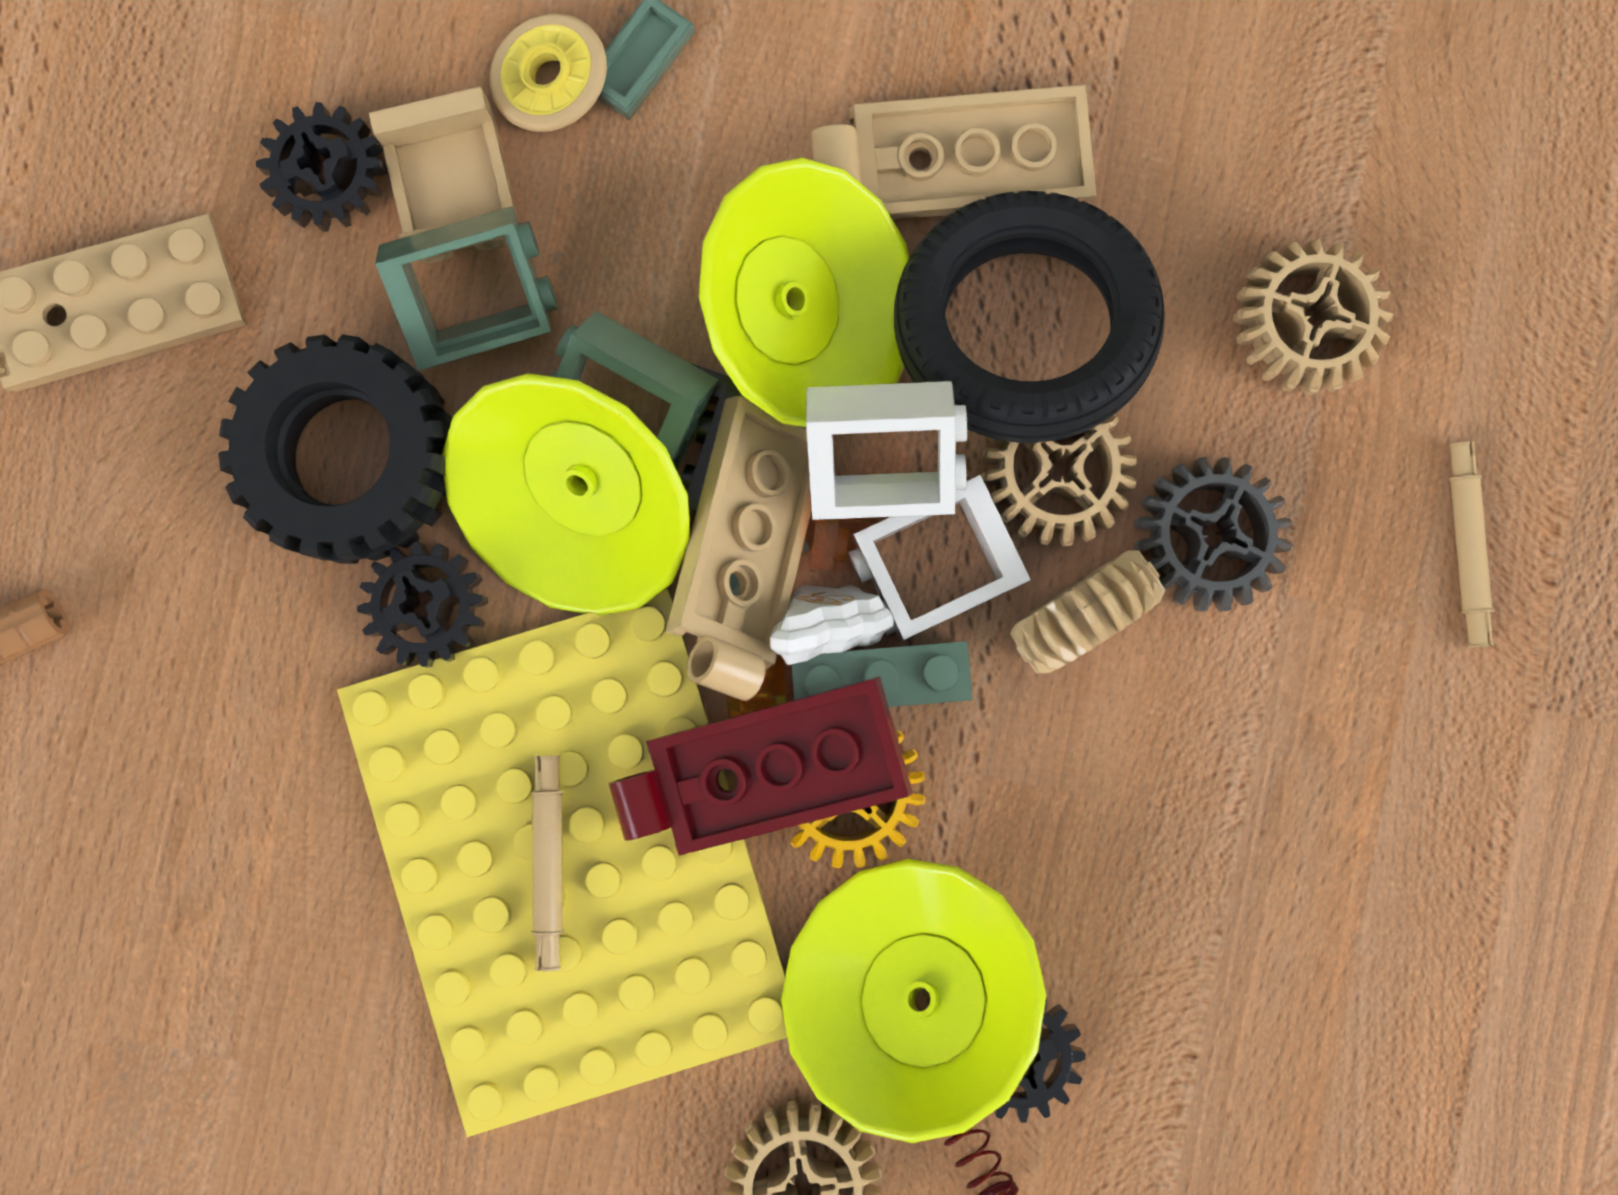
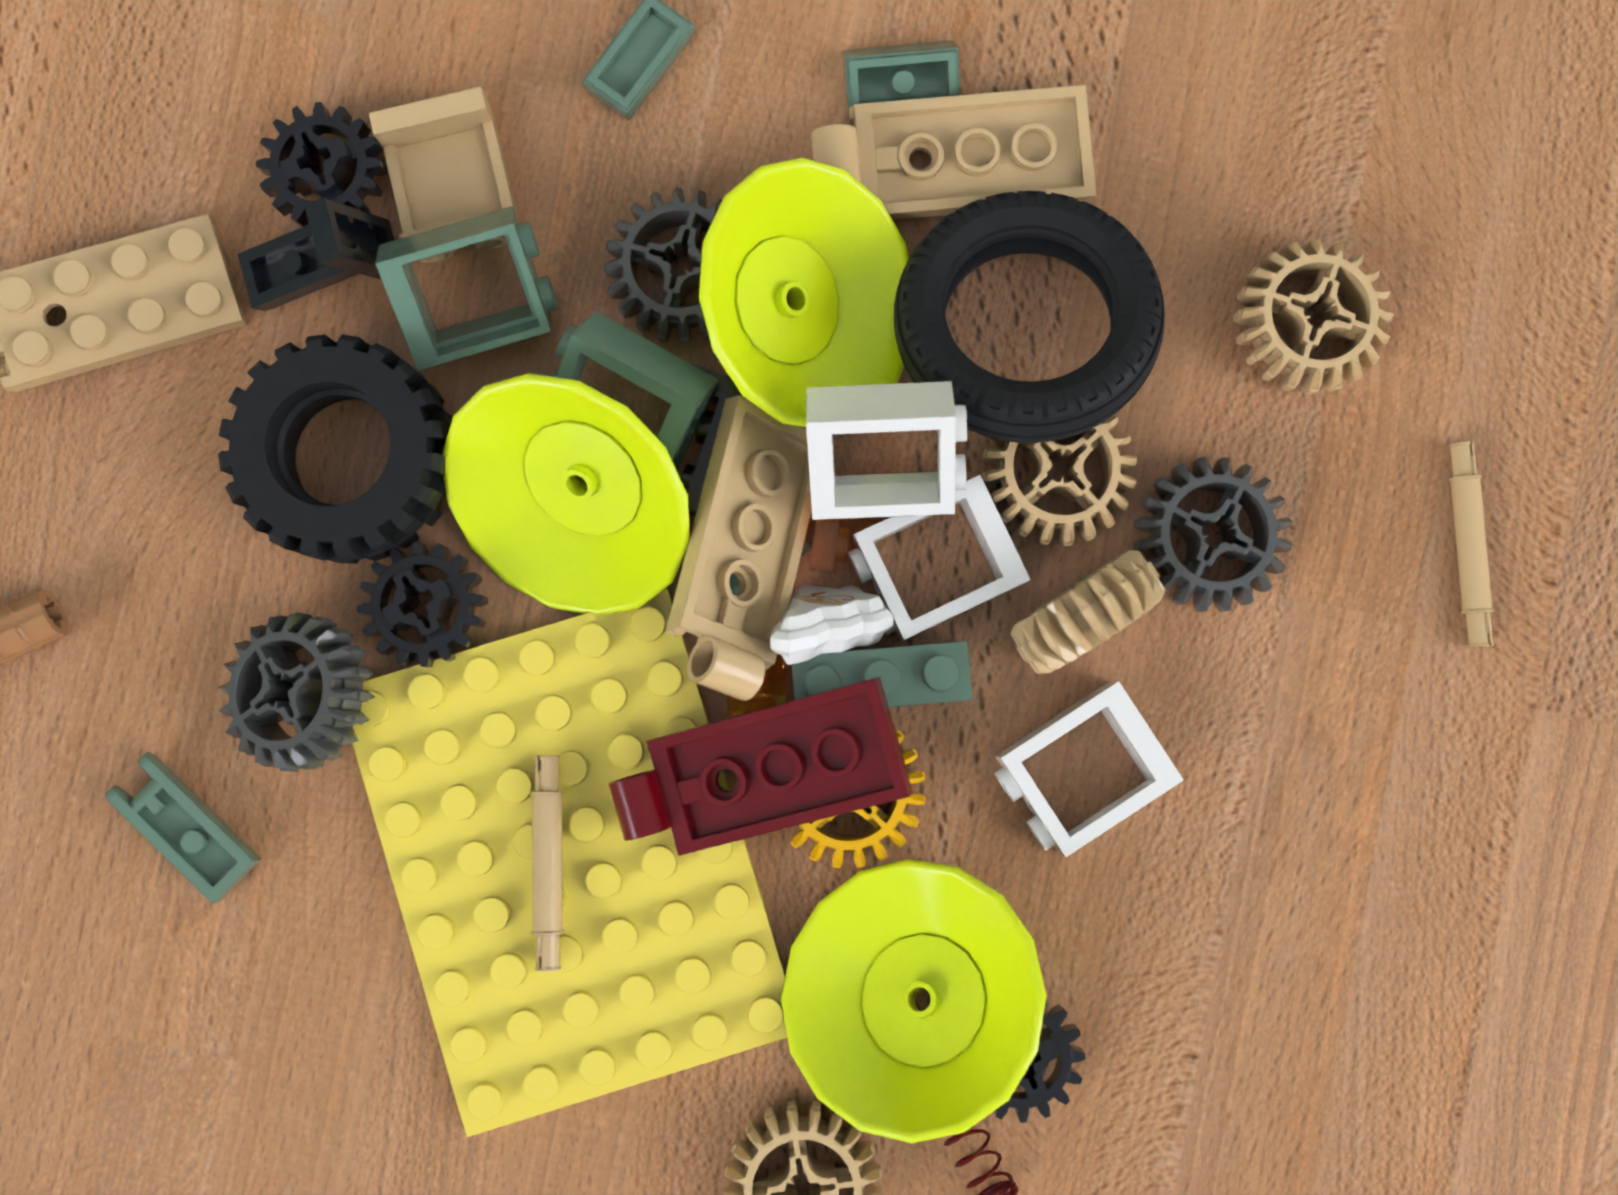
(185, 831): none -> sand green hinge
(316, 698): none -> dark grey gear
(326, 251): none -> black bracket
(570, 94): wheel -> none
(690, 219): none -> dark grey gear
(901, 72): none -> sand green slope
(1136, 738): none -> white window

